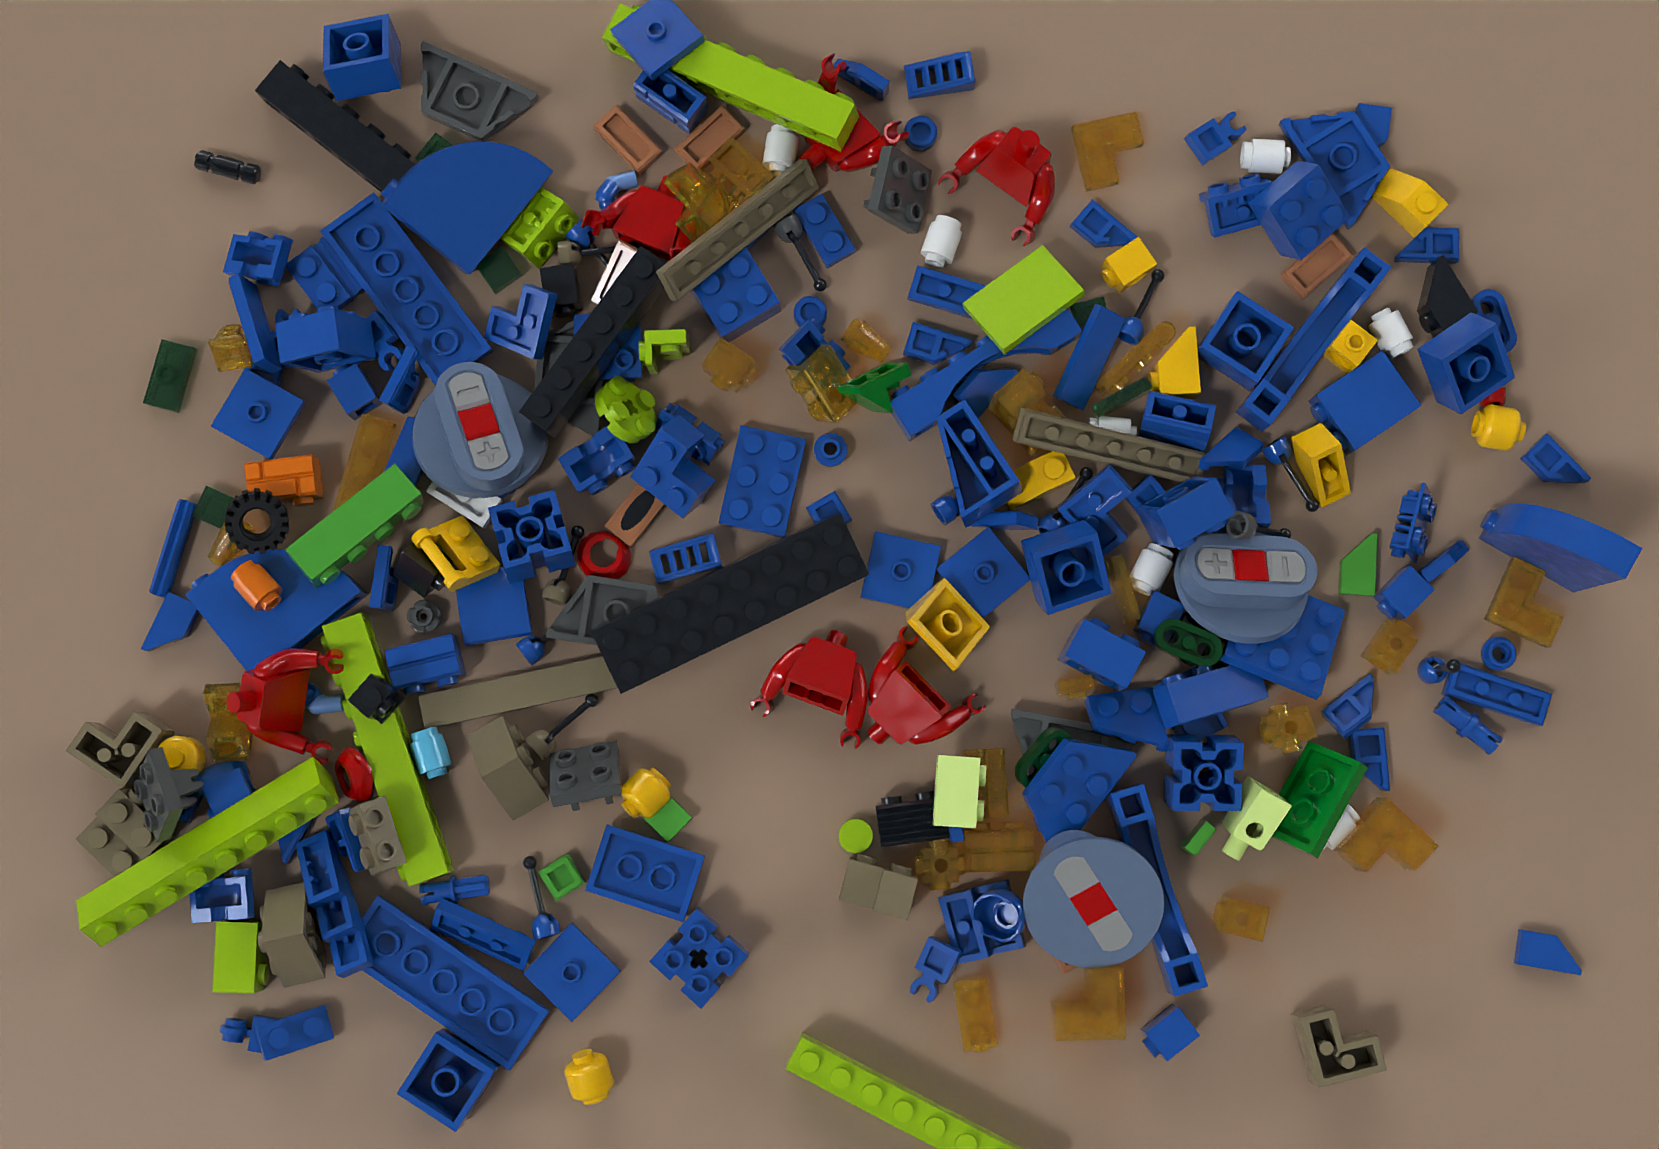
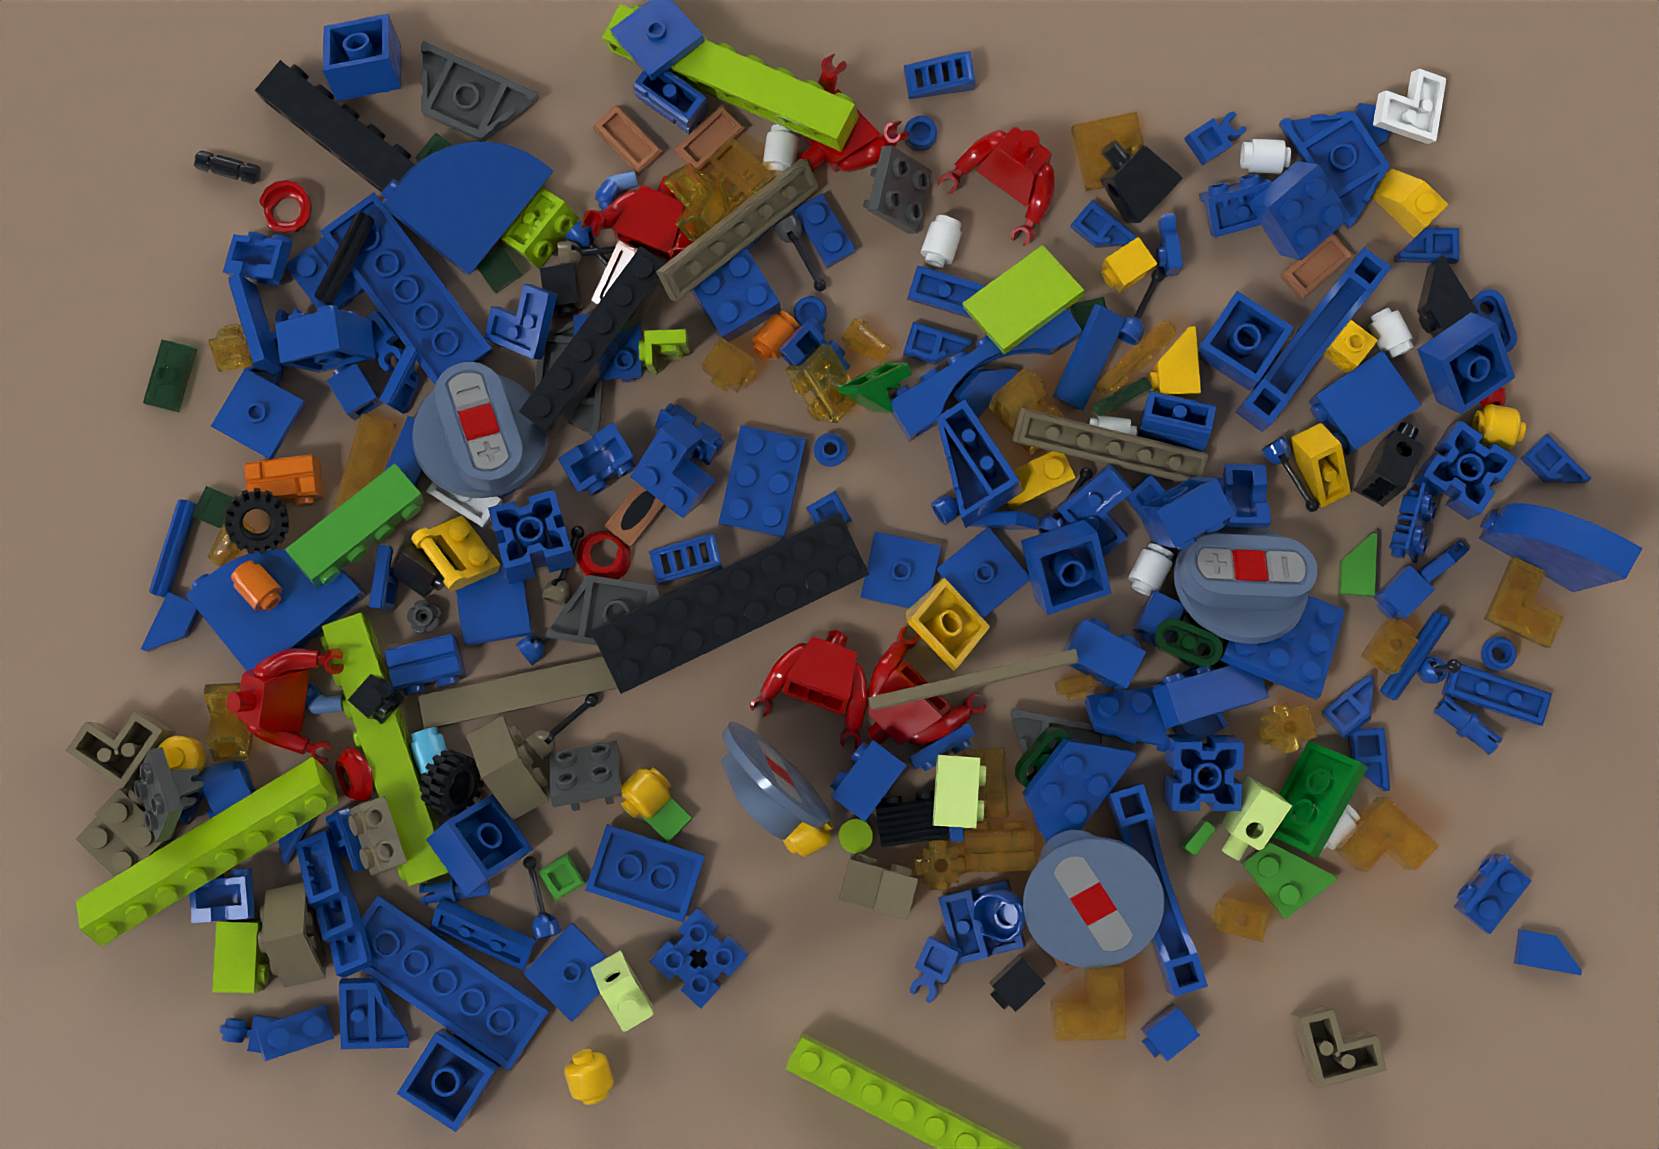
(277, 192): none -> red piece
(344, 258): none -> black axle
(368, 1016): none -> blue wing
(439, 778): none -> black tyre
(479, 844): none -> blue brick
(624, 994): none -> yellowish green torso
(626, 409): lime plate -> none
(769, 784): none -> sand blue piece
(774, 335): none -> orange brick
(809, 839): none -> yellow head
(865, 79): blue tile -> none
(867, 780): none -> blue brick
(956, 741): none -> blue plate
(973, 679): none -> dark tan tile
(975, 1014): clear yellow hinge -> none
(1015, 984): none -> black brick
(1123, 589): clear yellow tile -> none
(1136, 180): none -> black torso
(1169, 252): none -> blue plate
(1234, 451): blue tile -> none
(1245, 529): dark grey hinge -> none
(1286, 878): none -> bright green wing
(1390, 465): none -> black torso
(1416, 114): none -> white plate
(1427, 639): none -> blue axle
(1483, 466): none -> blue brick
(1492, 892): none -> blue bracket

